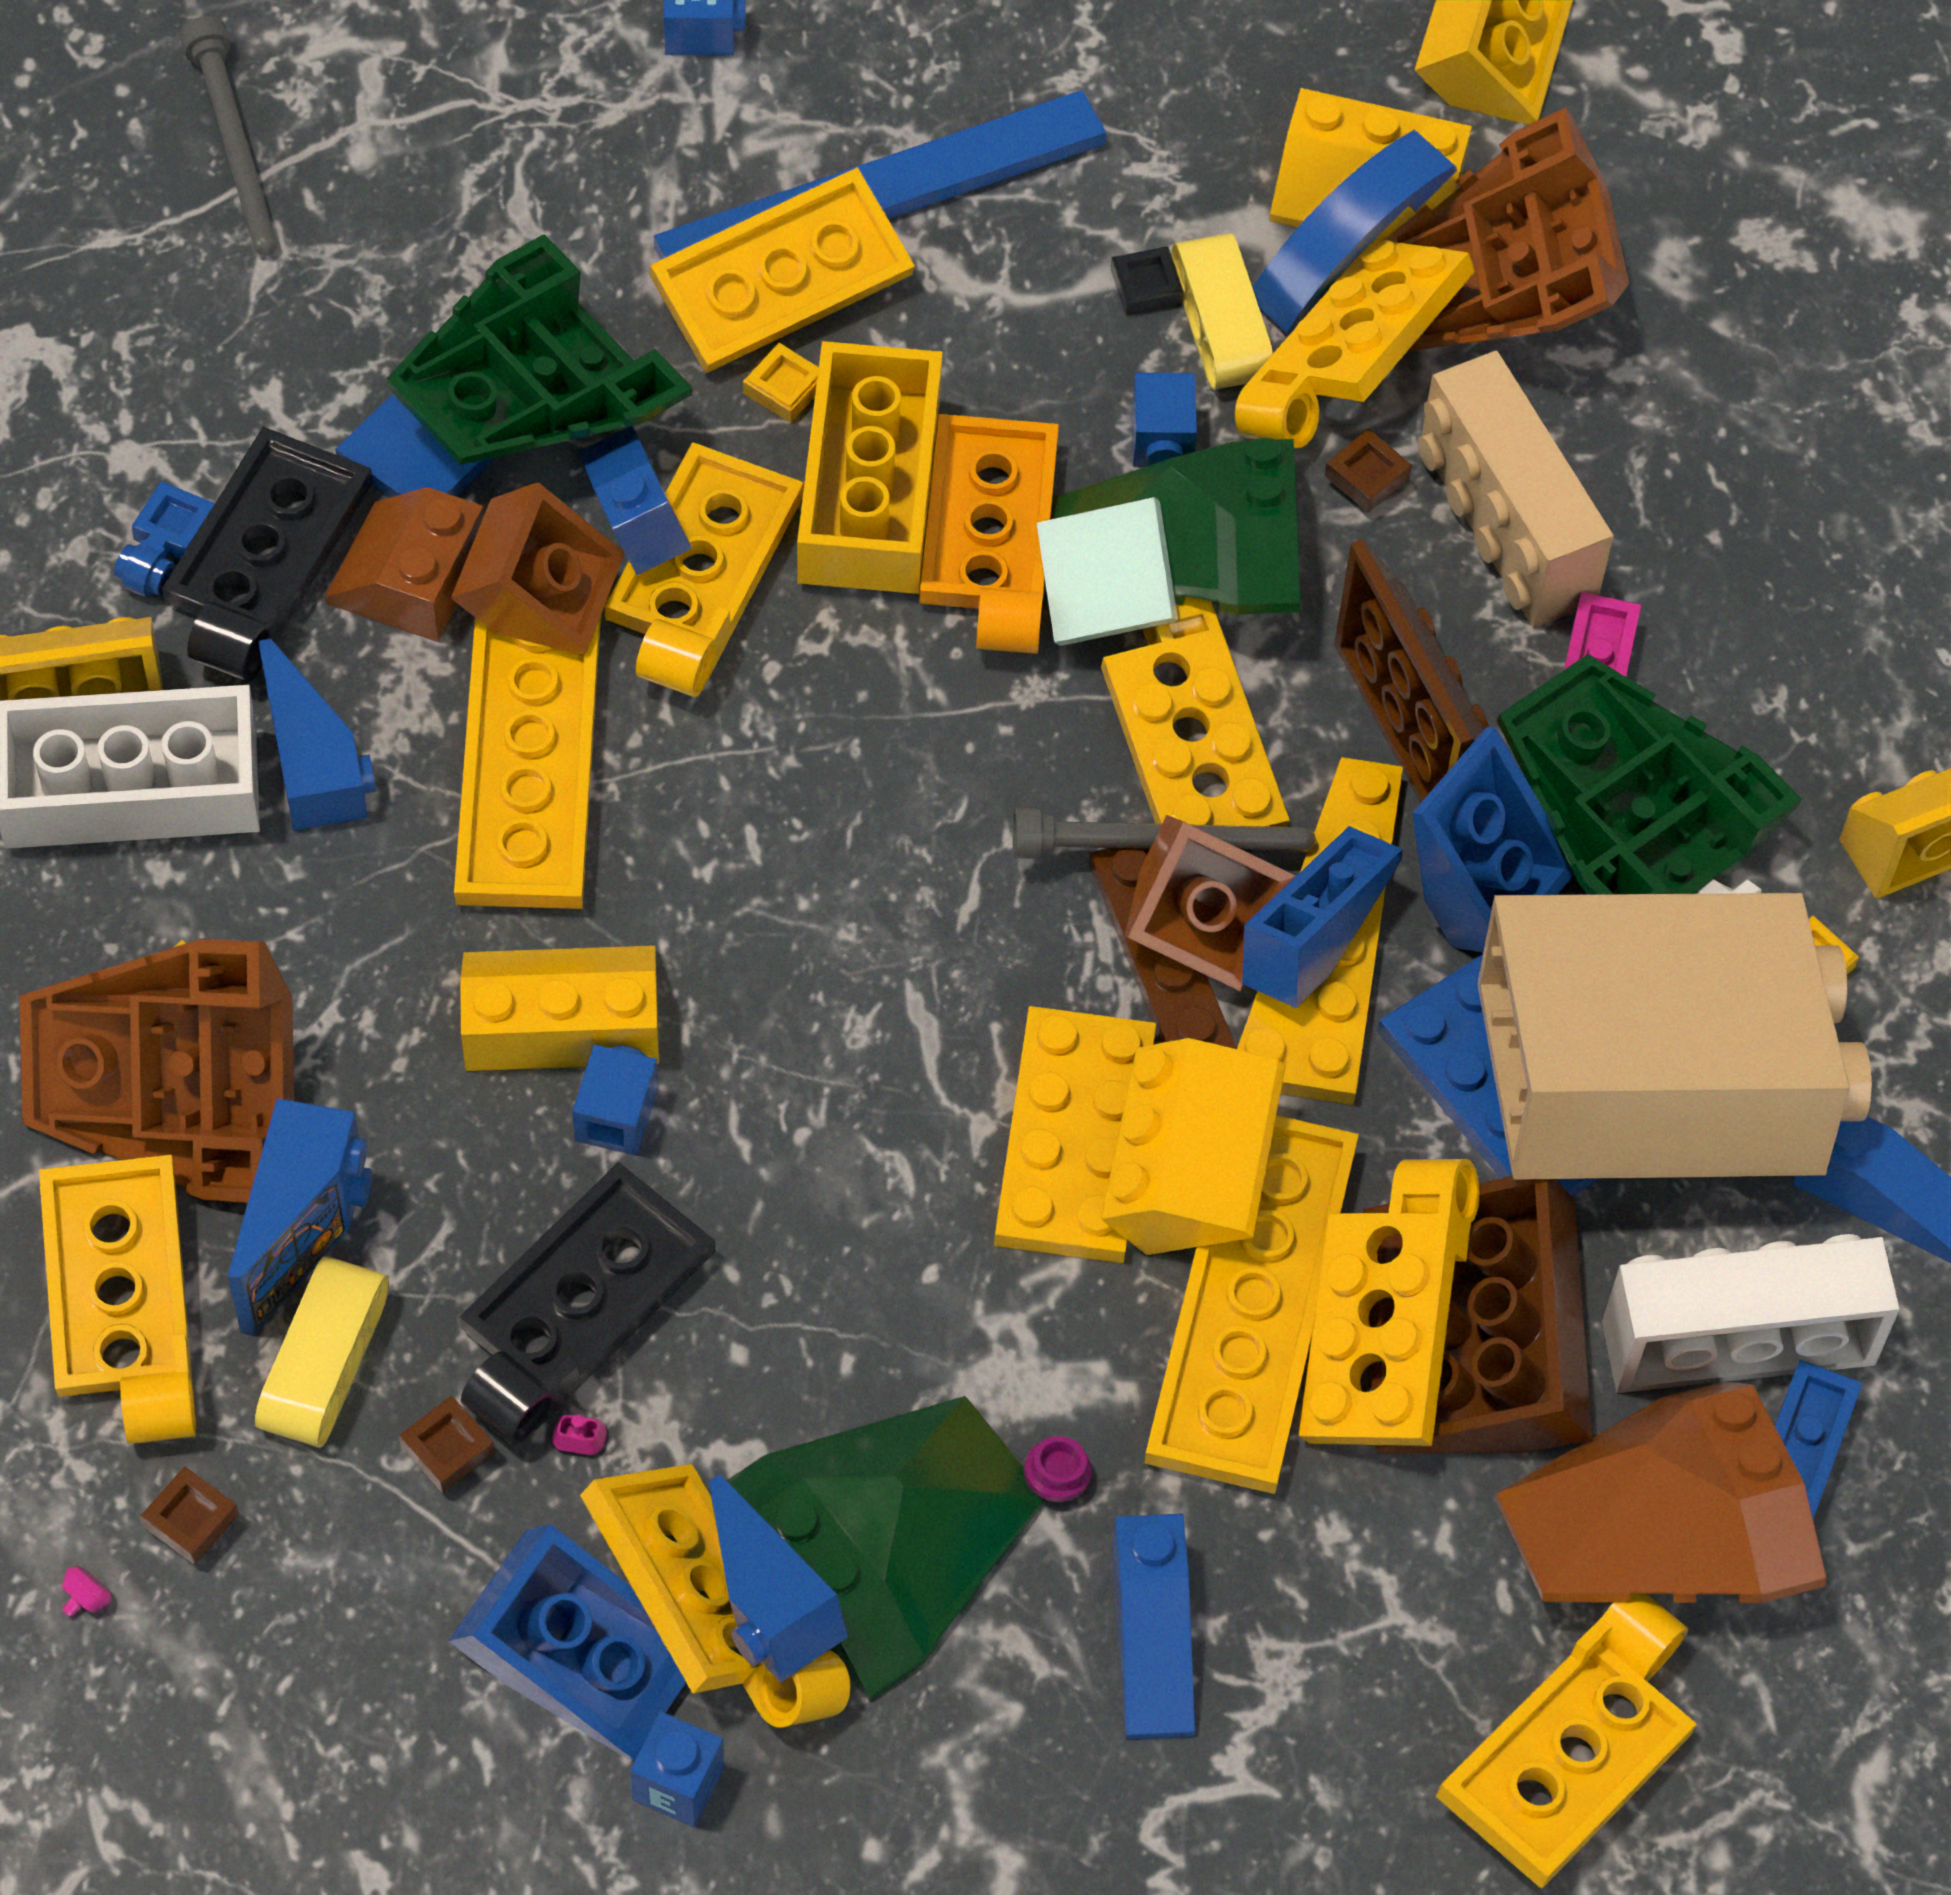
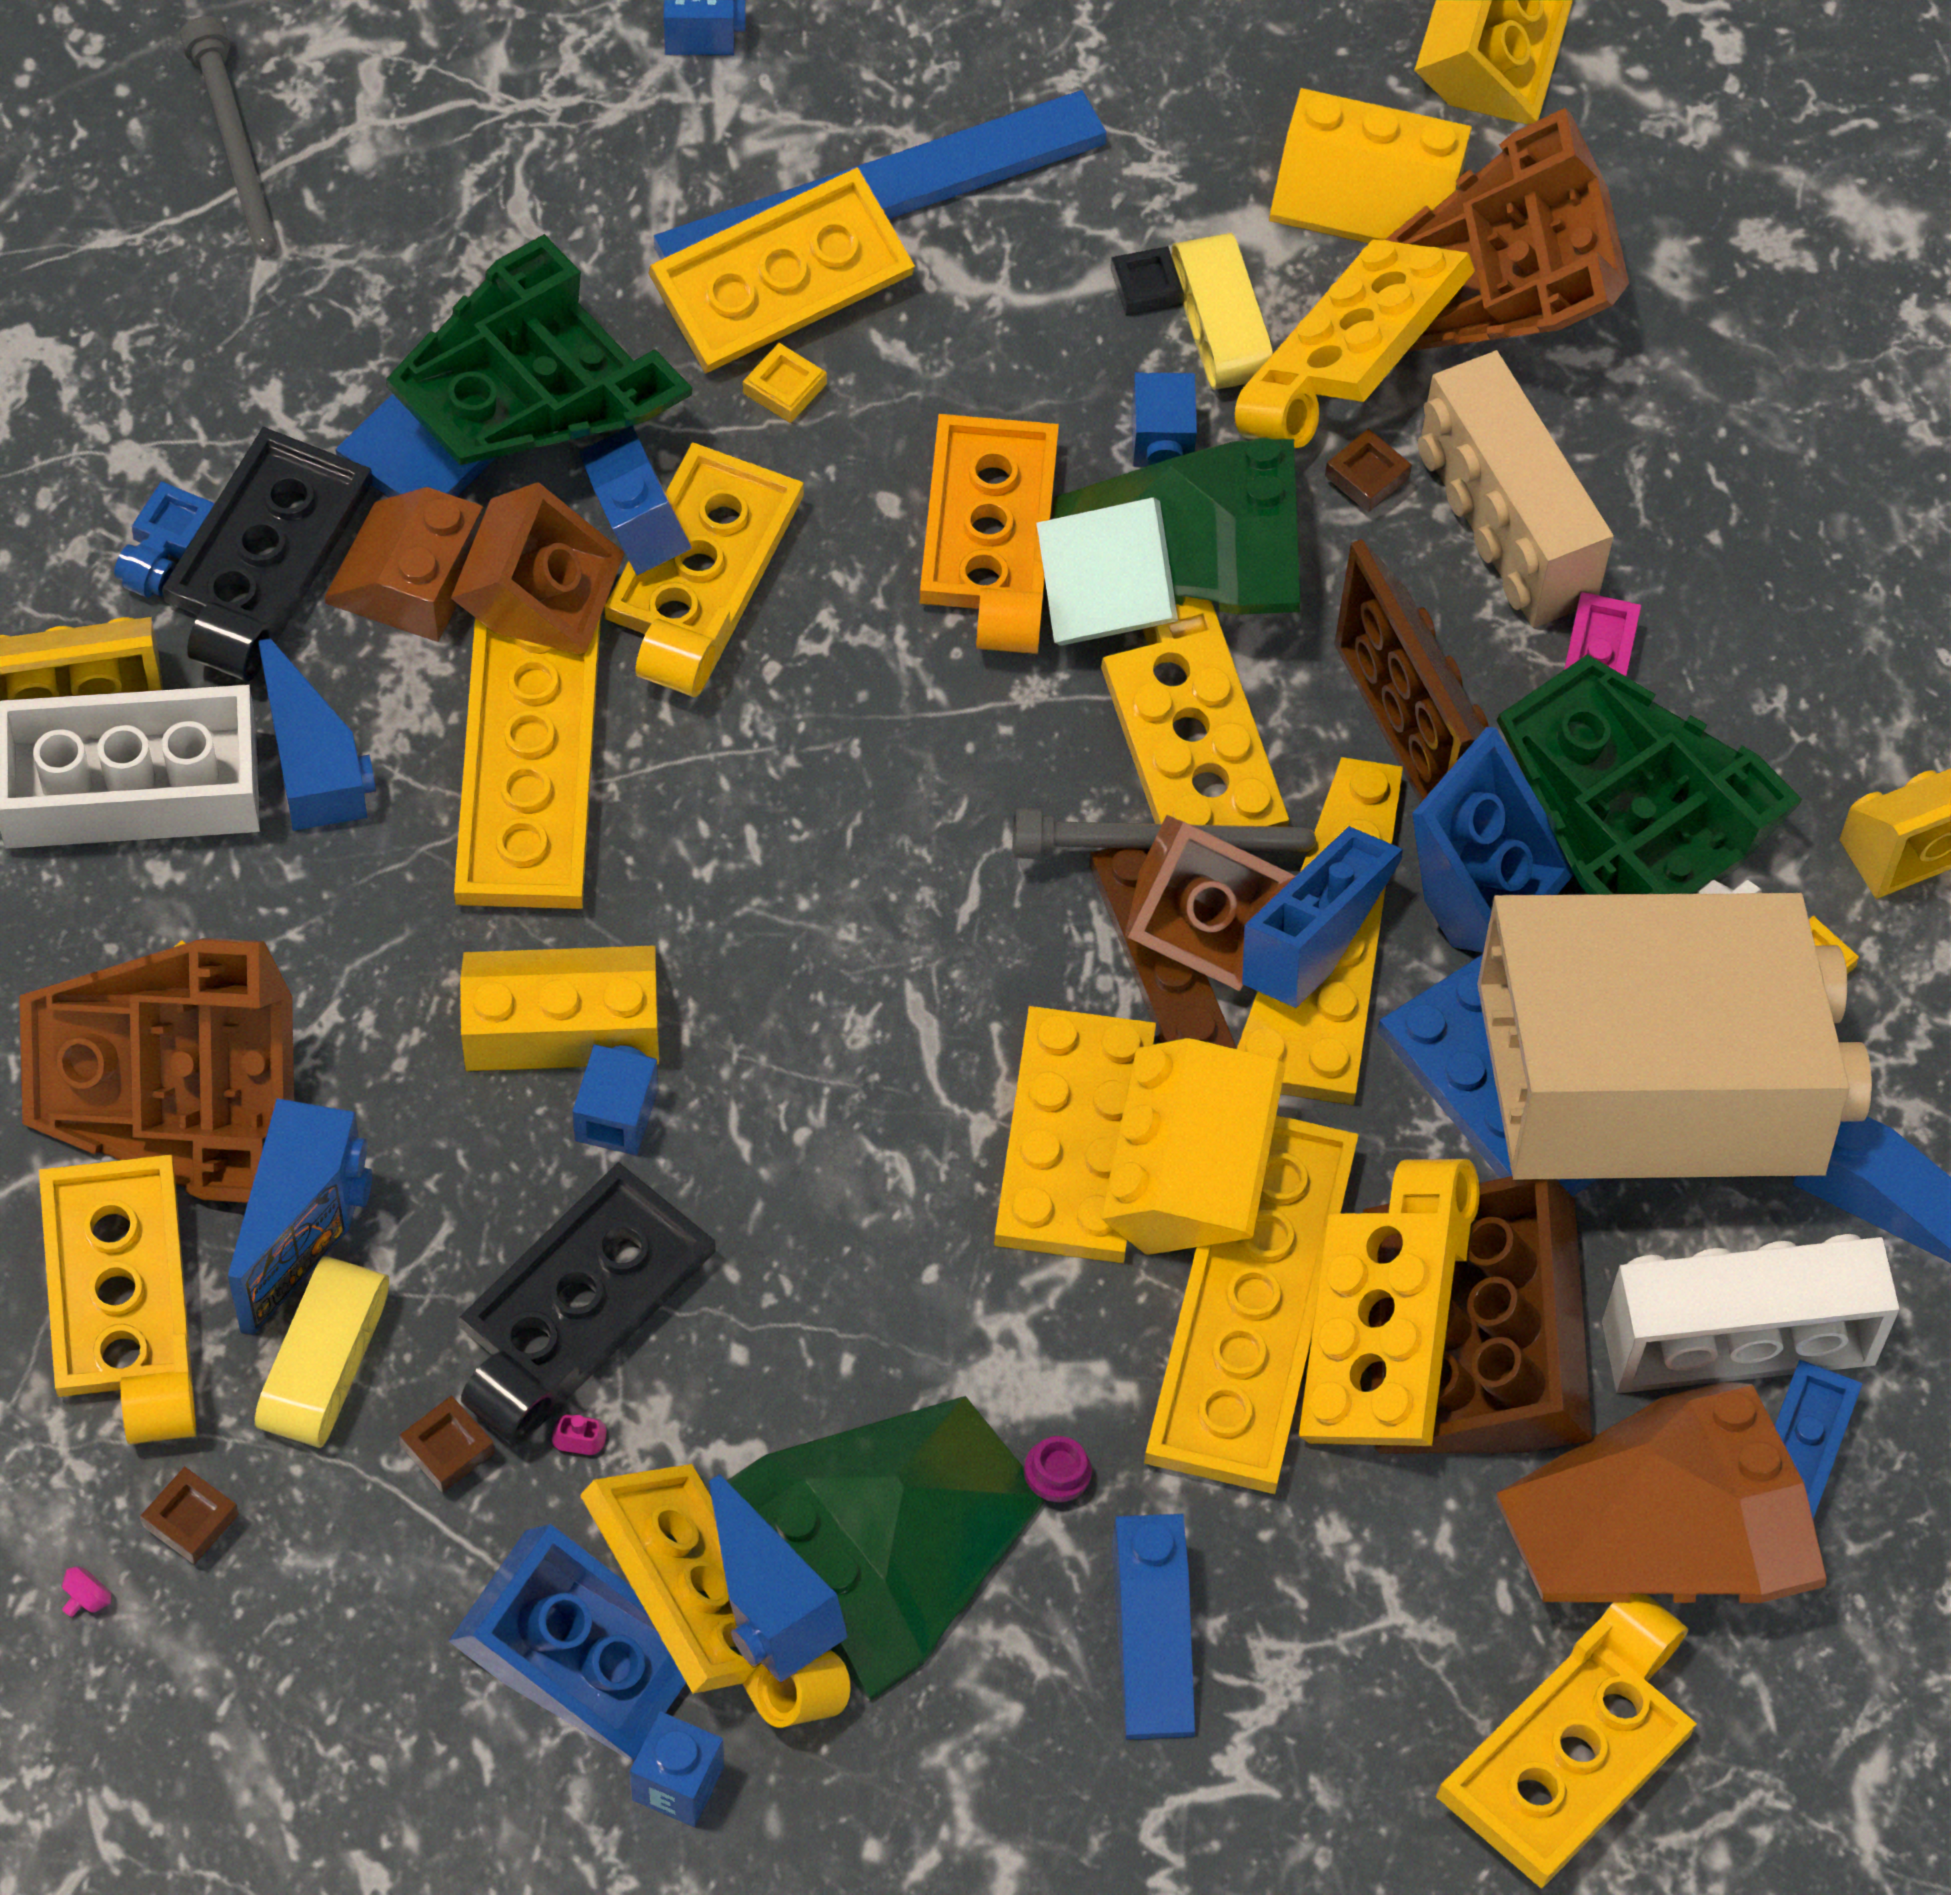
(869, 467): yellow brick -> none
(1347, 224): blue slope -> none

